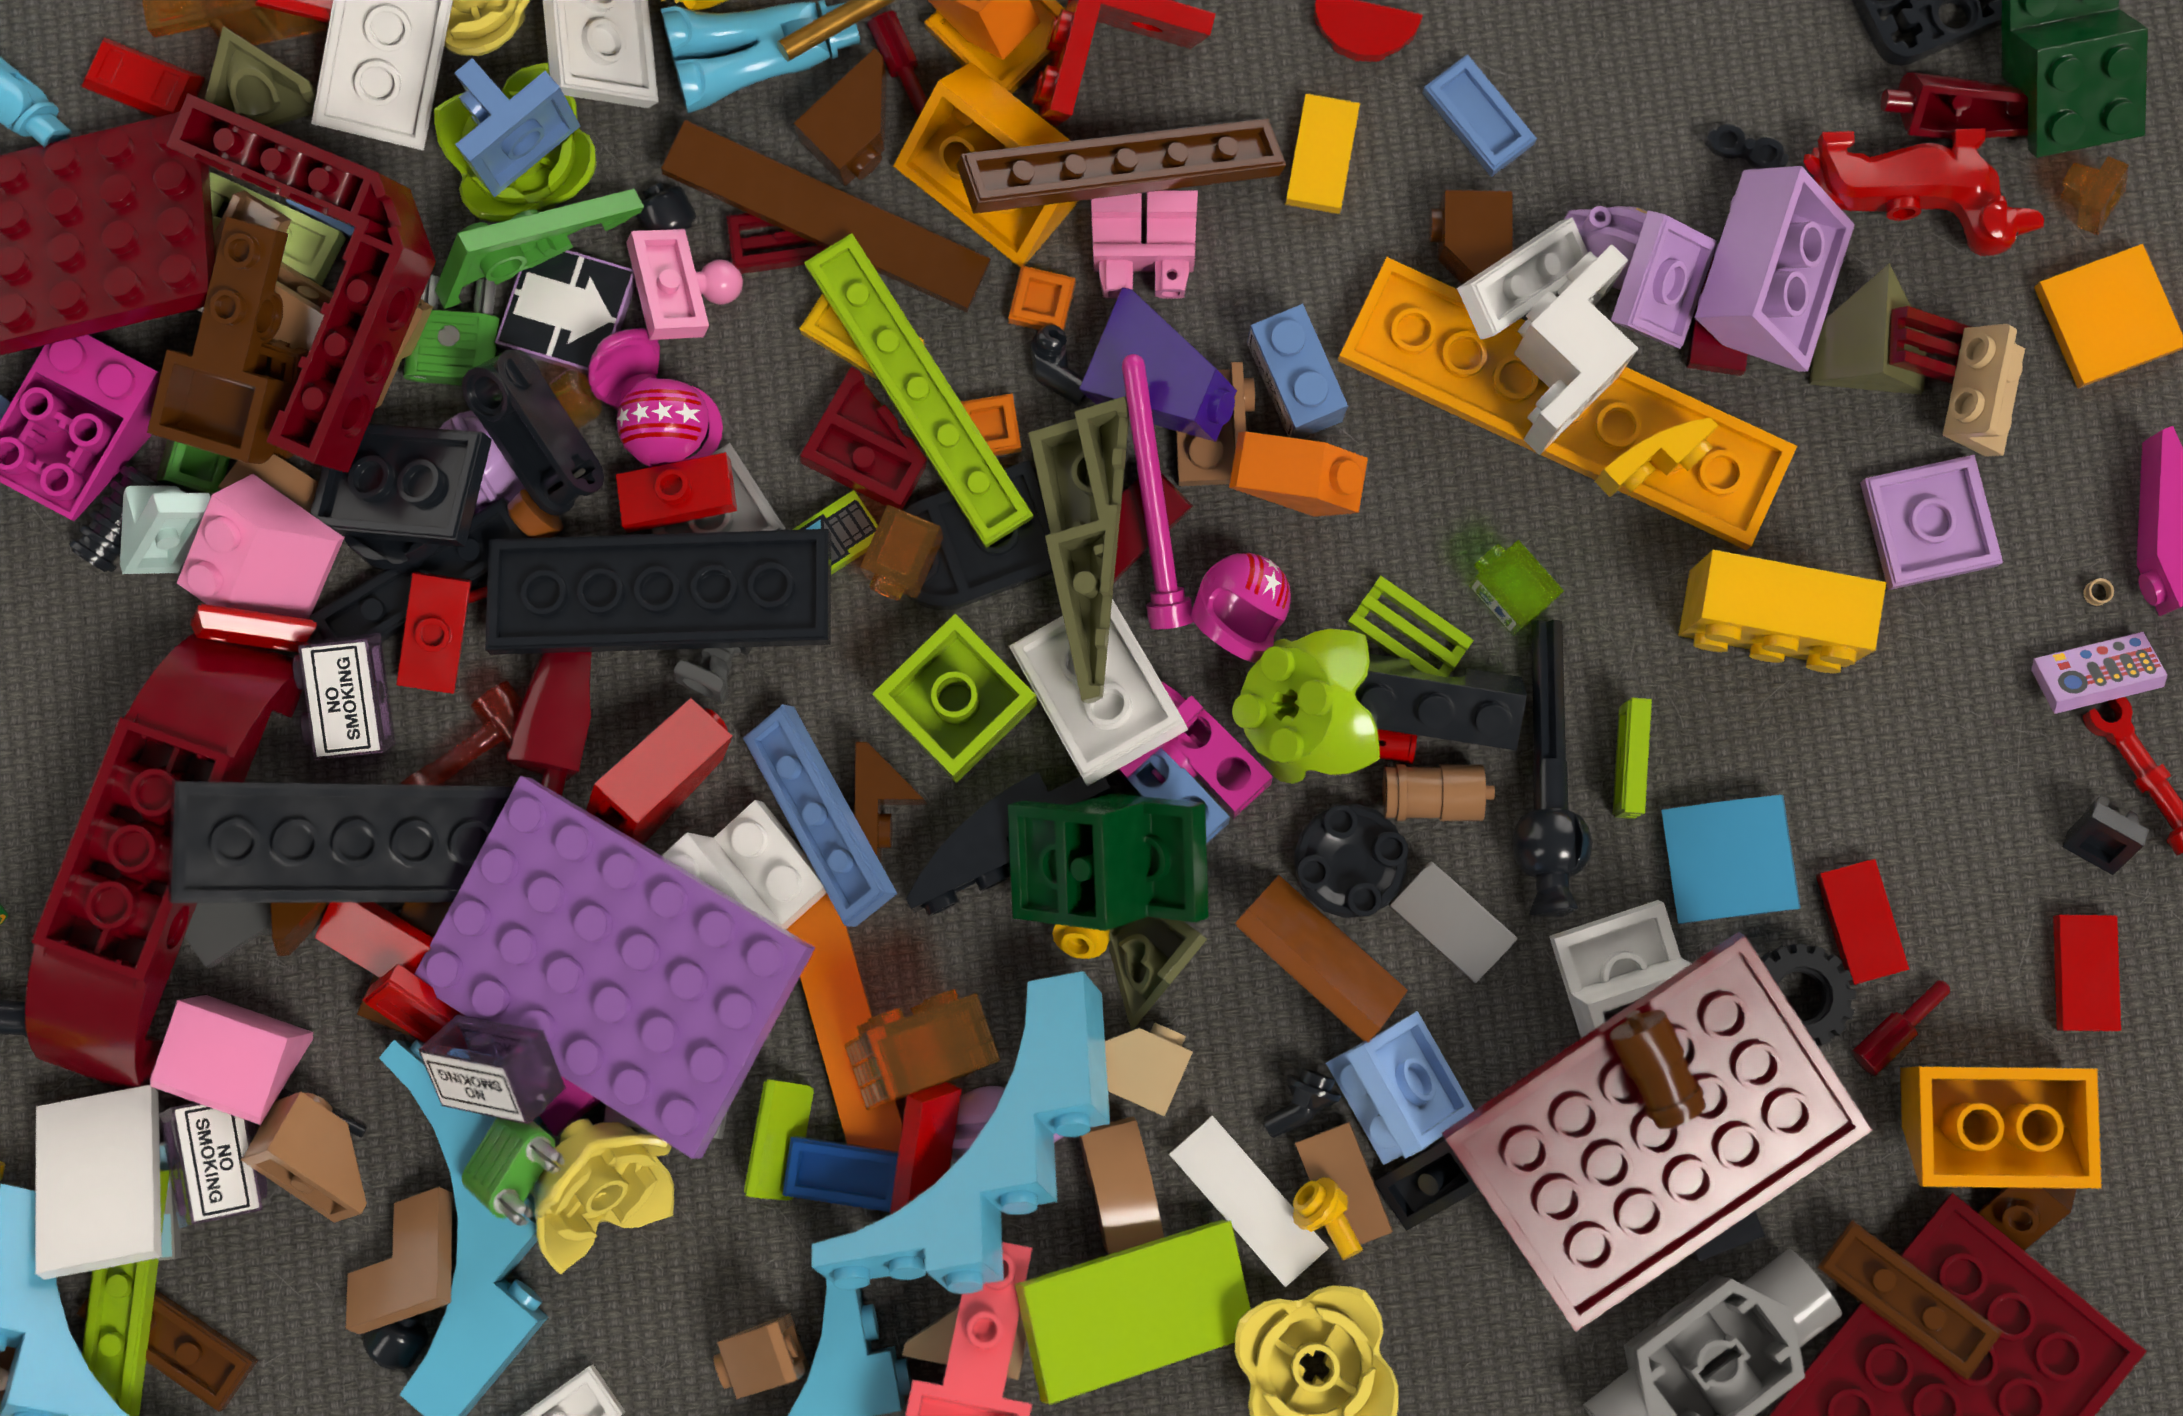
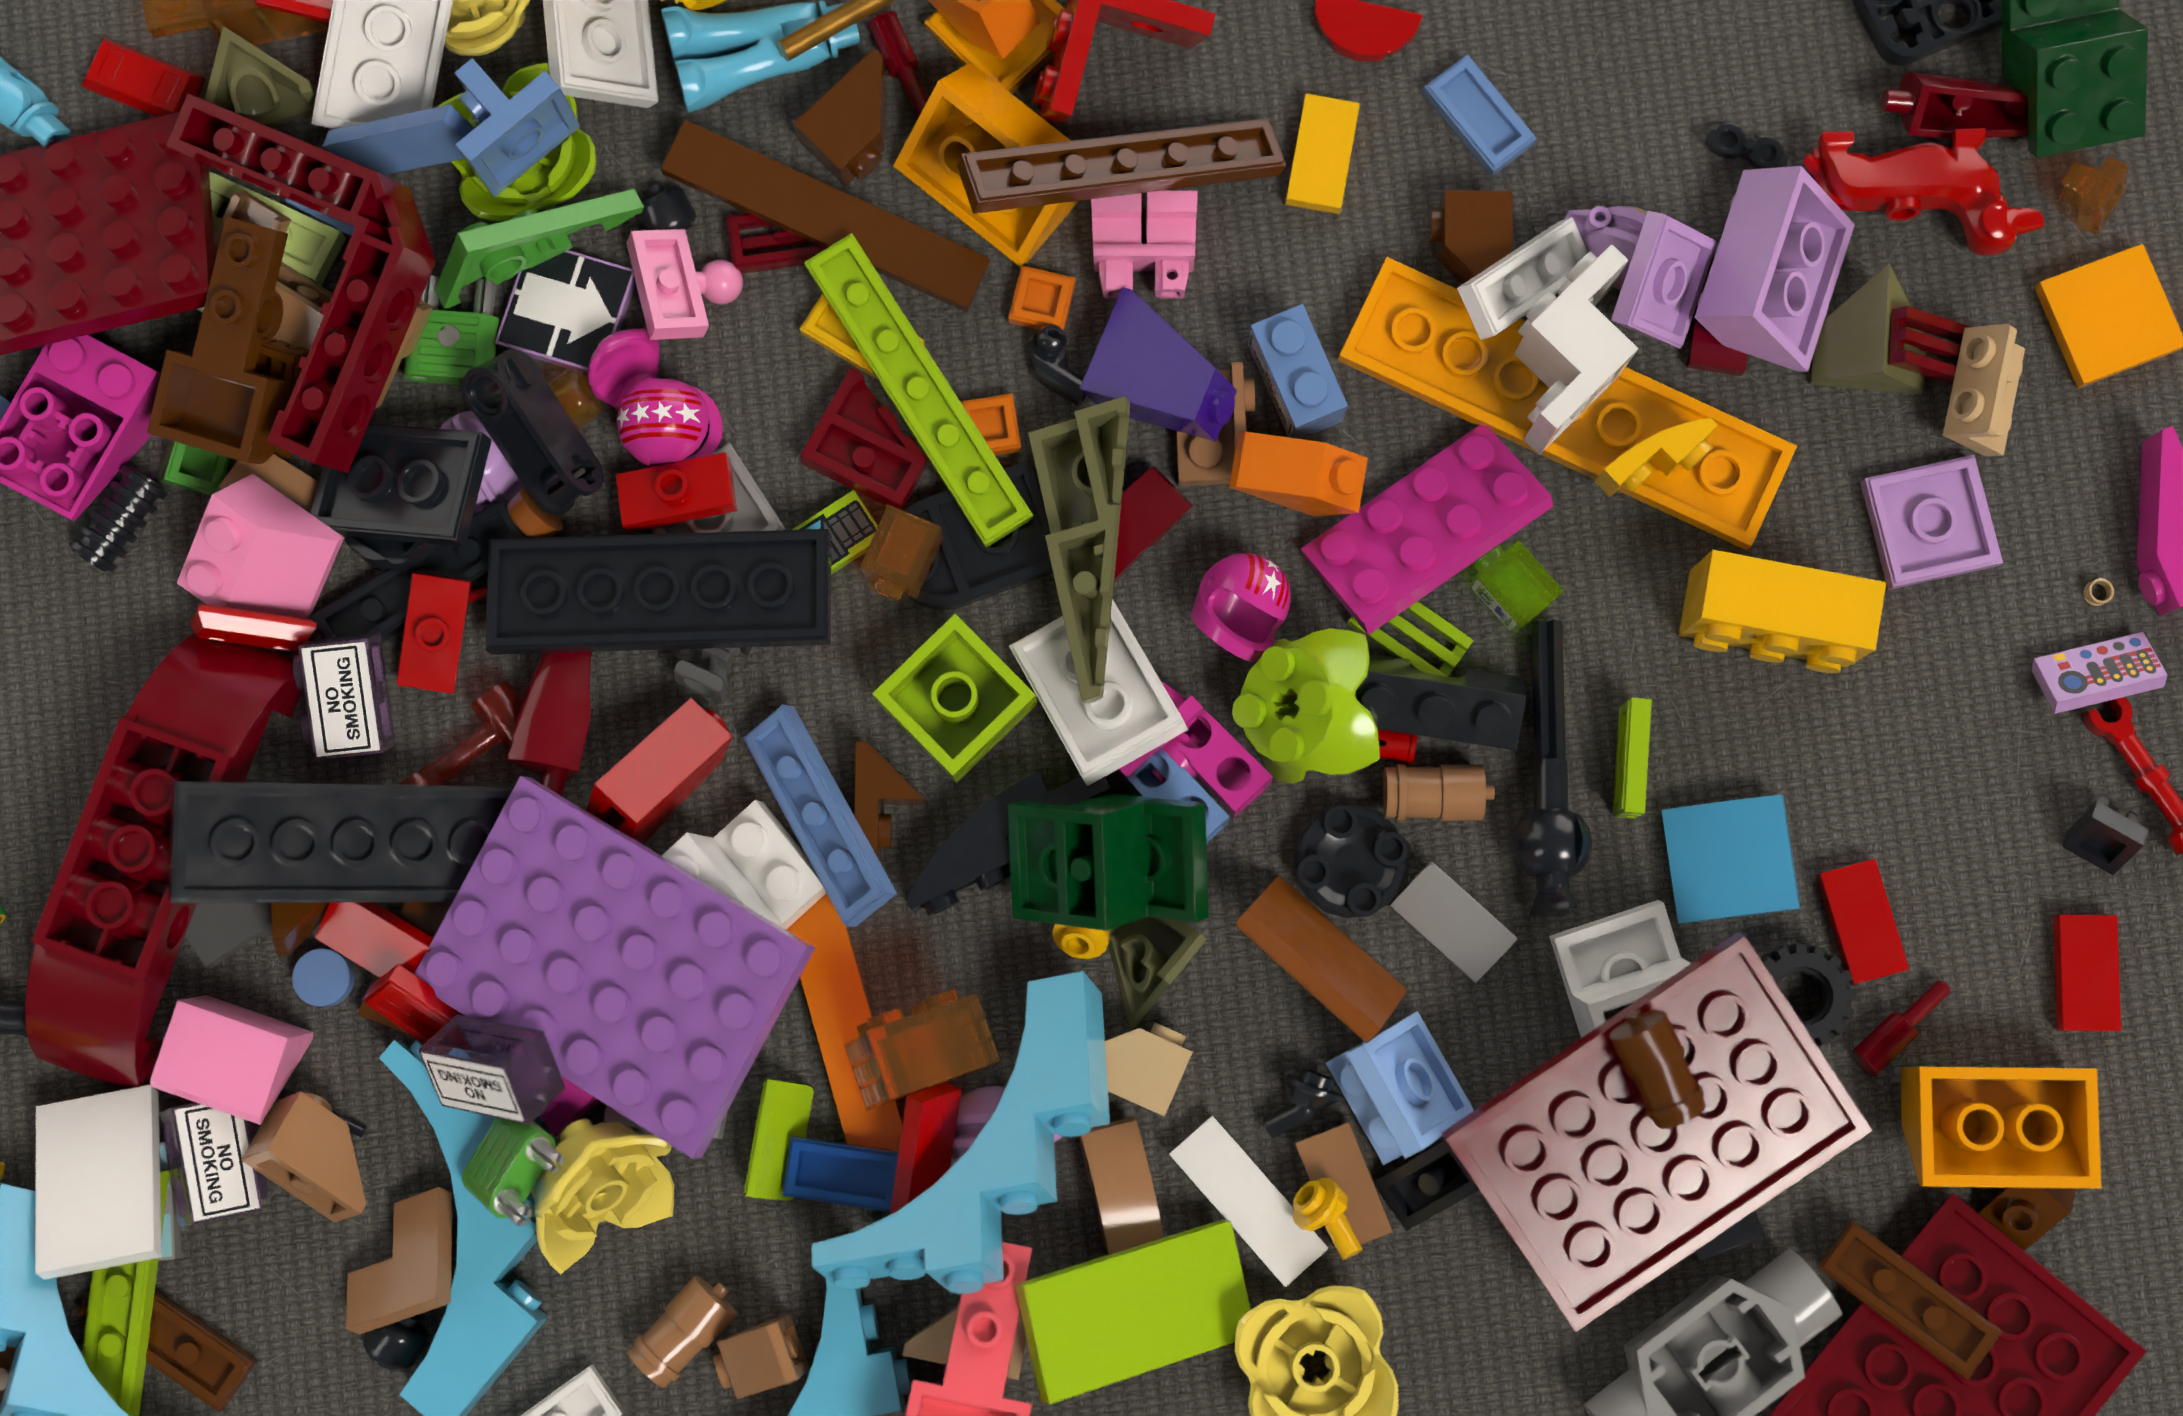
(158, 528): light aqua slope -> none
(323, 977): none -> medium blue tile
(402, 140): none -> medium blue tile
(684, 1328): none -> medium nougat piece
(1168, 602): dark pink piece -> none
(1427, 528): none -> dark pink plate

